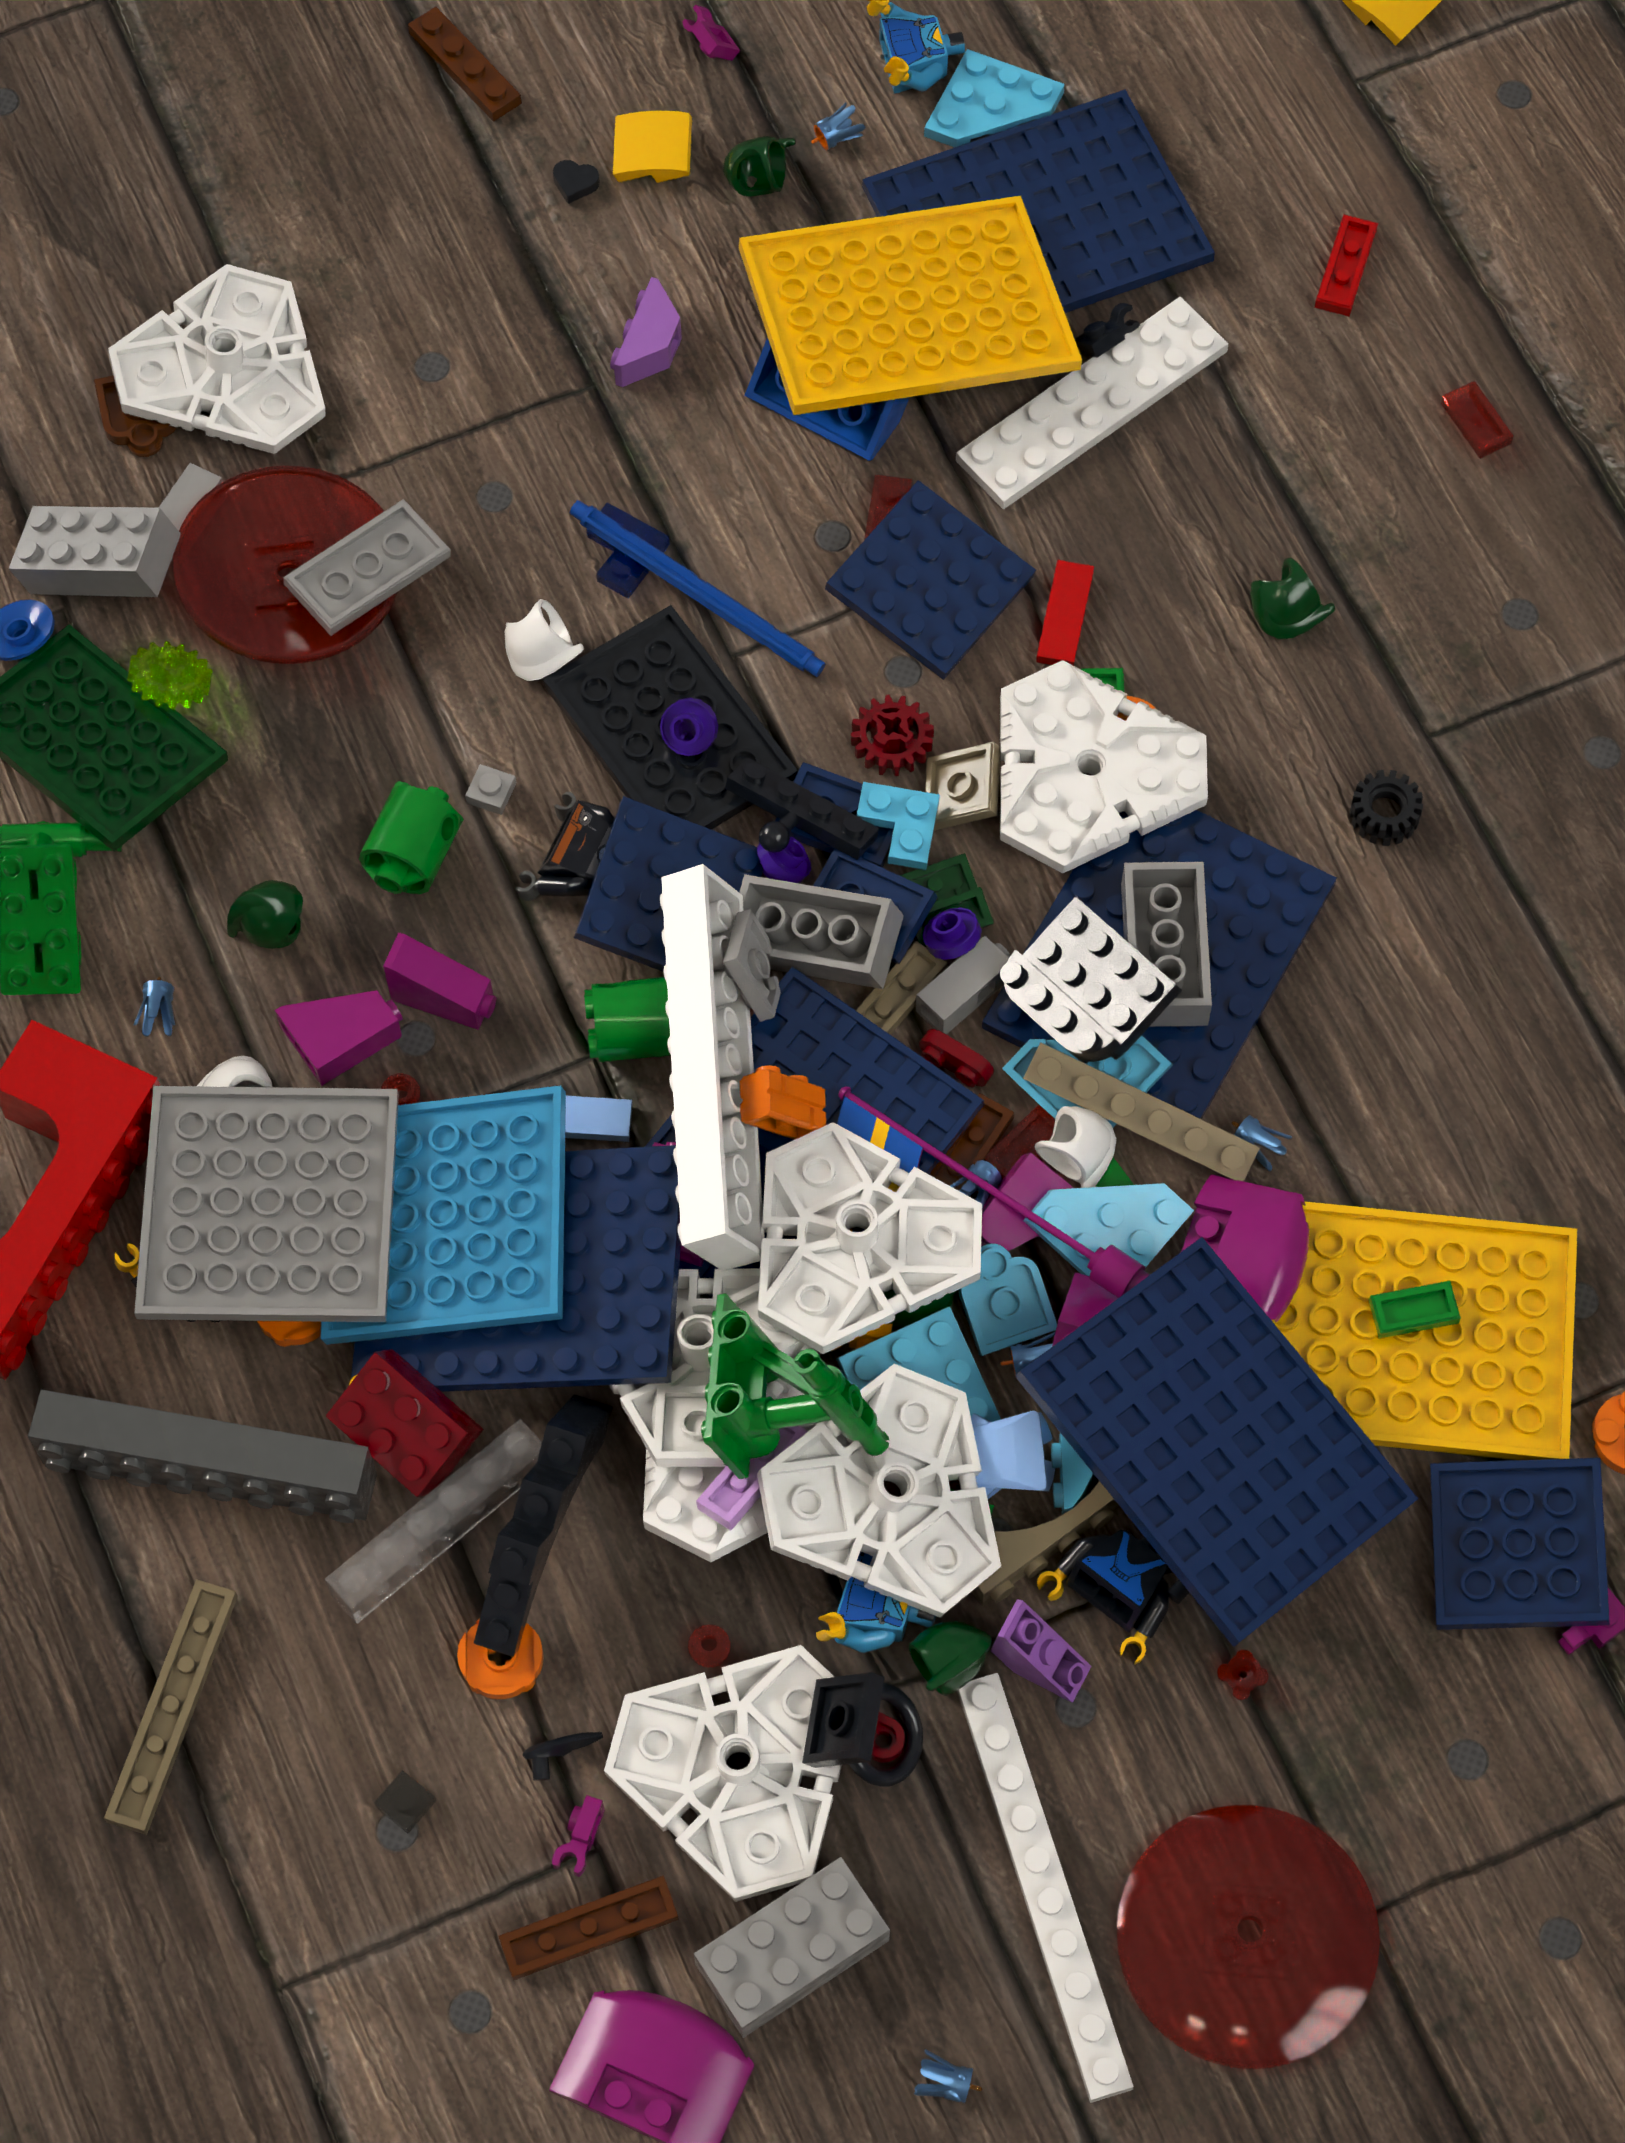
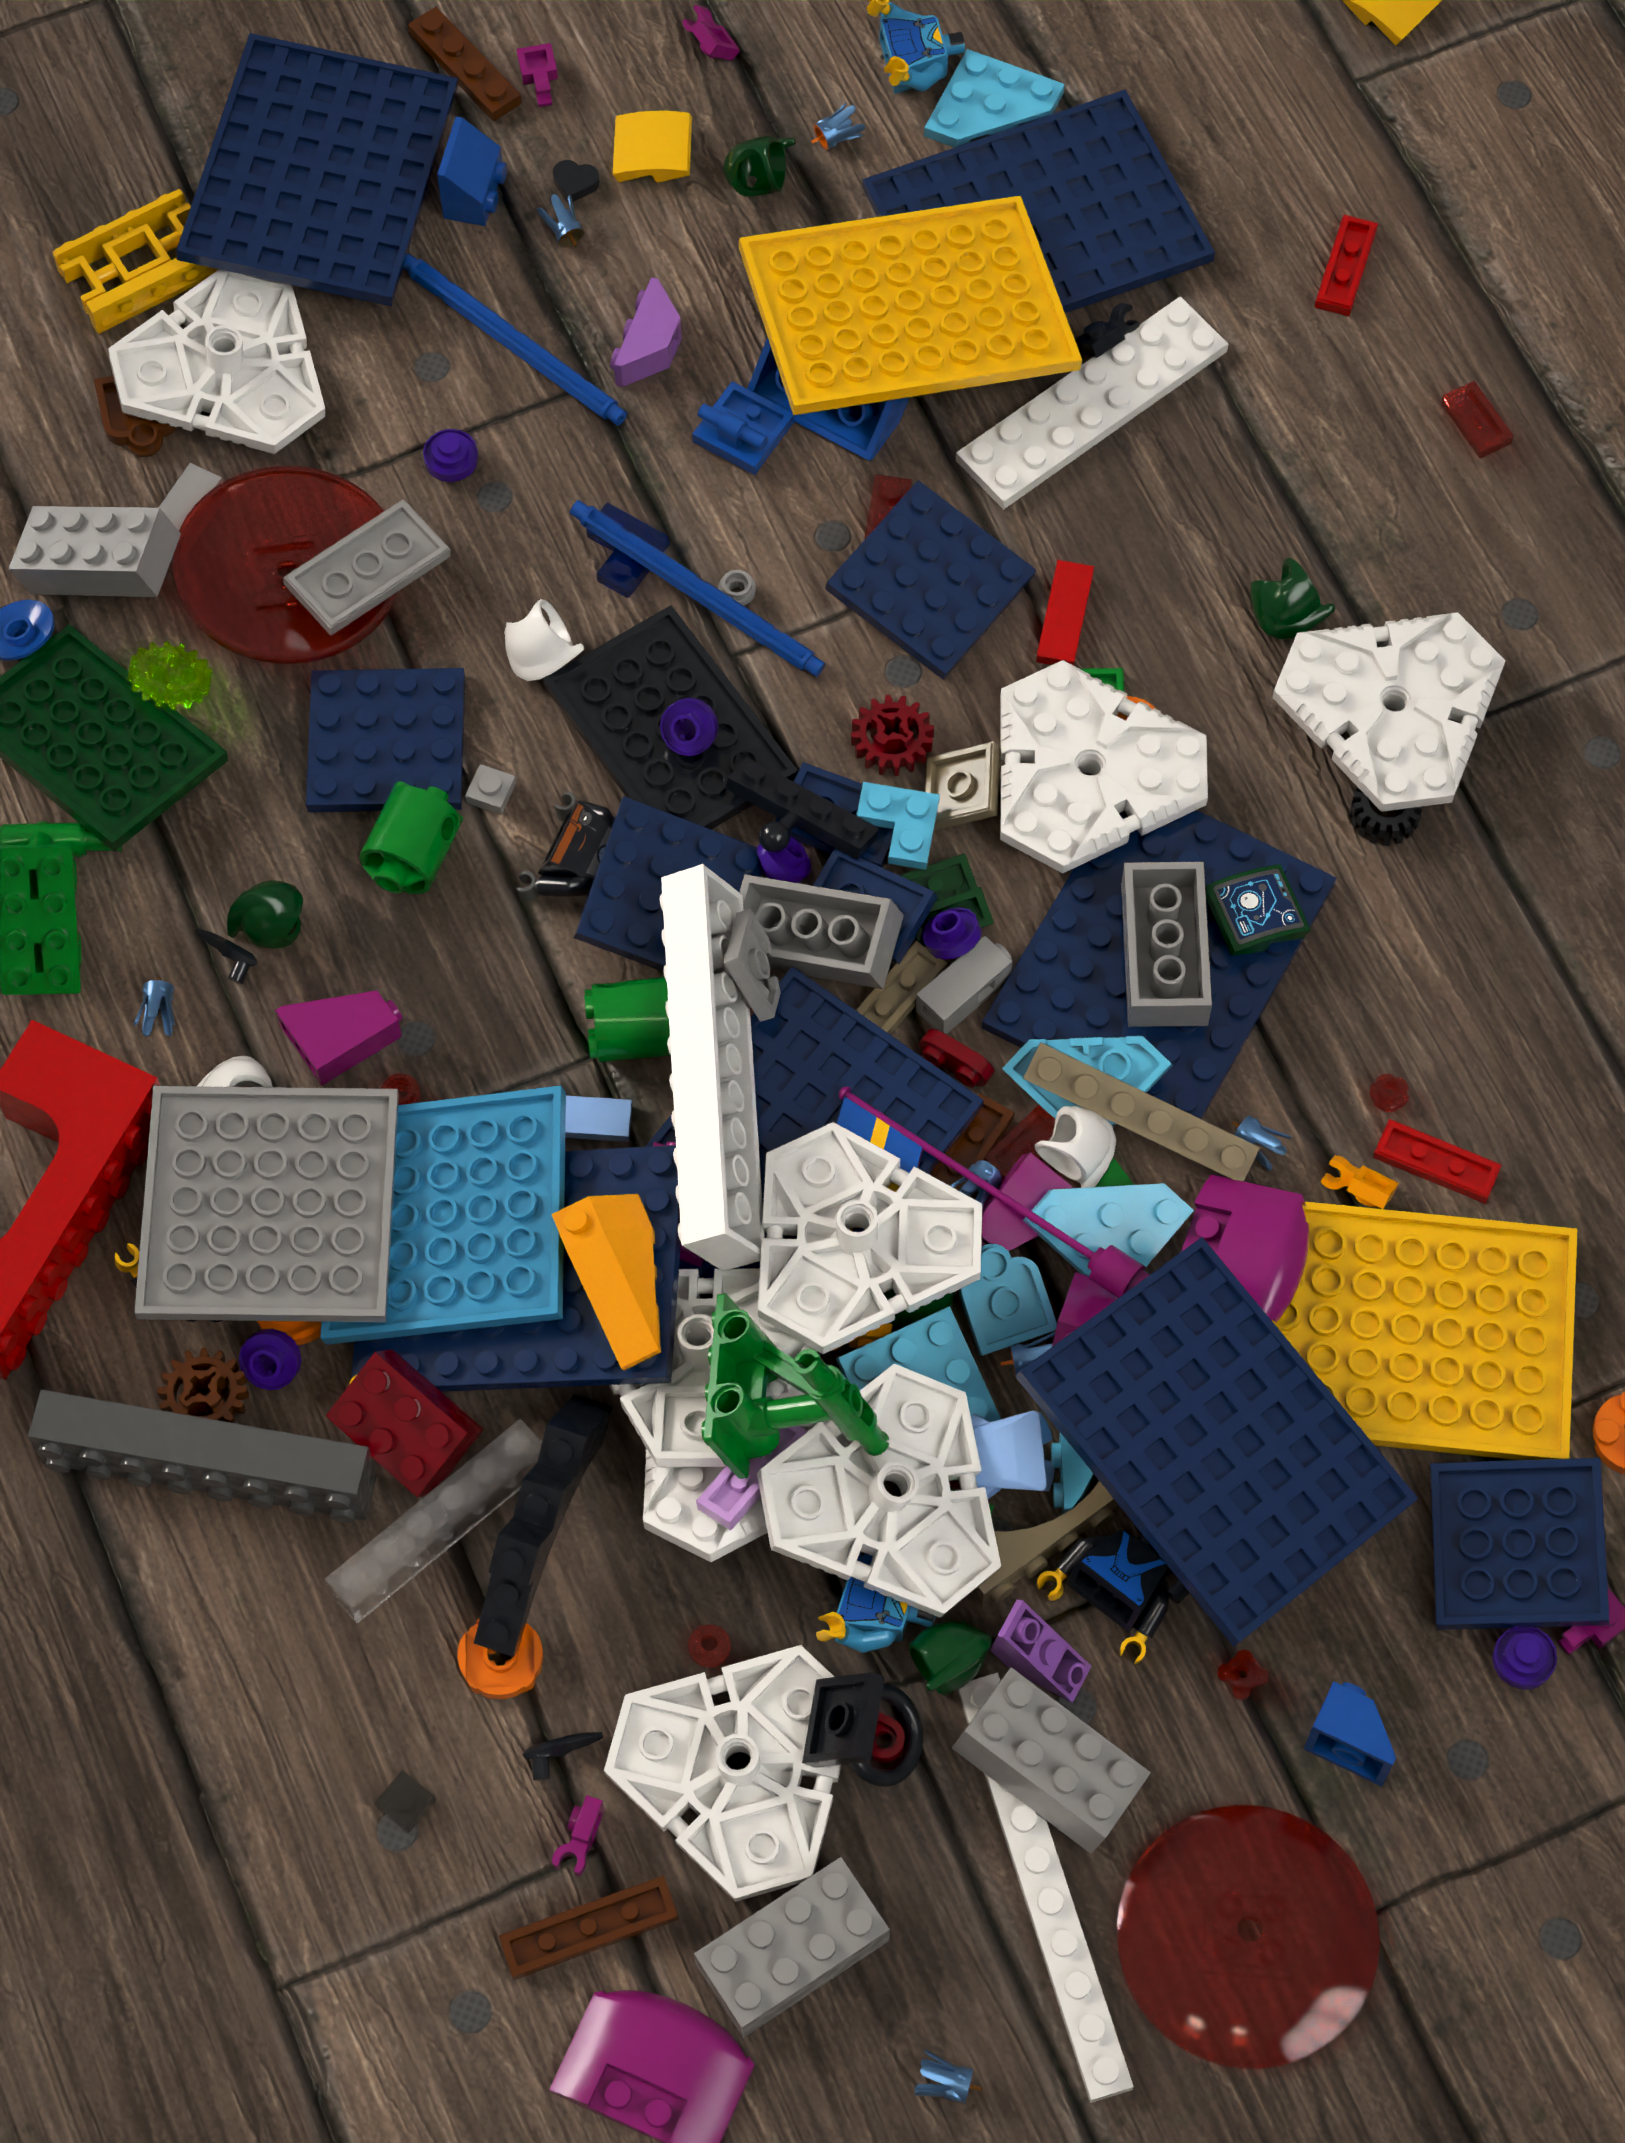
(143, 286): none -> yellow fence
(171, 1707): dark tan plate -> none
(209, 1376): none -> reddish brown gear
(228, 949): none -> black bar
(270, 1359): none -> dark purple plate
(318, 169): none -> dark blue plate
(383, 730): none -> dark blue plate
(437, 983): magenta slope -> none
(450, 455): none -> dark purple plate
(470, 174): none -> blue slope
(514, 340): none -> blue piece
(538, 67): none -> magenta plate
(568, 230): none -> flat silver piece
(614, 1259): none -> light orange wedge
(741, 580): none -> light grey plate
(742, 427): none -> blue plate
(782, 1102): orange brick -> none
(1051, 1760): none -> light grey brick
(1087, 985): plate -> none
(1256, 909): none -> slope
(1352, 1734): none -> blue slope
(1366, 1184): none -> light orange plate
(1388, 1102): none -> clear red plate
(1414, 1309): green tile -> none
(1425, 673): none -> white plate
(1437, 1161): none -> red tile
(1524, 1657): none -> dark purple plate

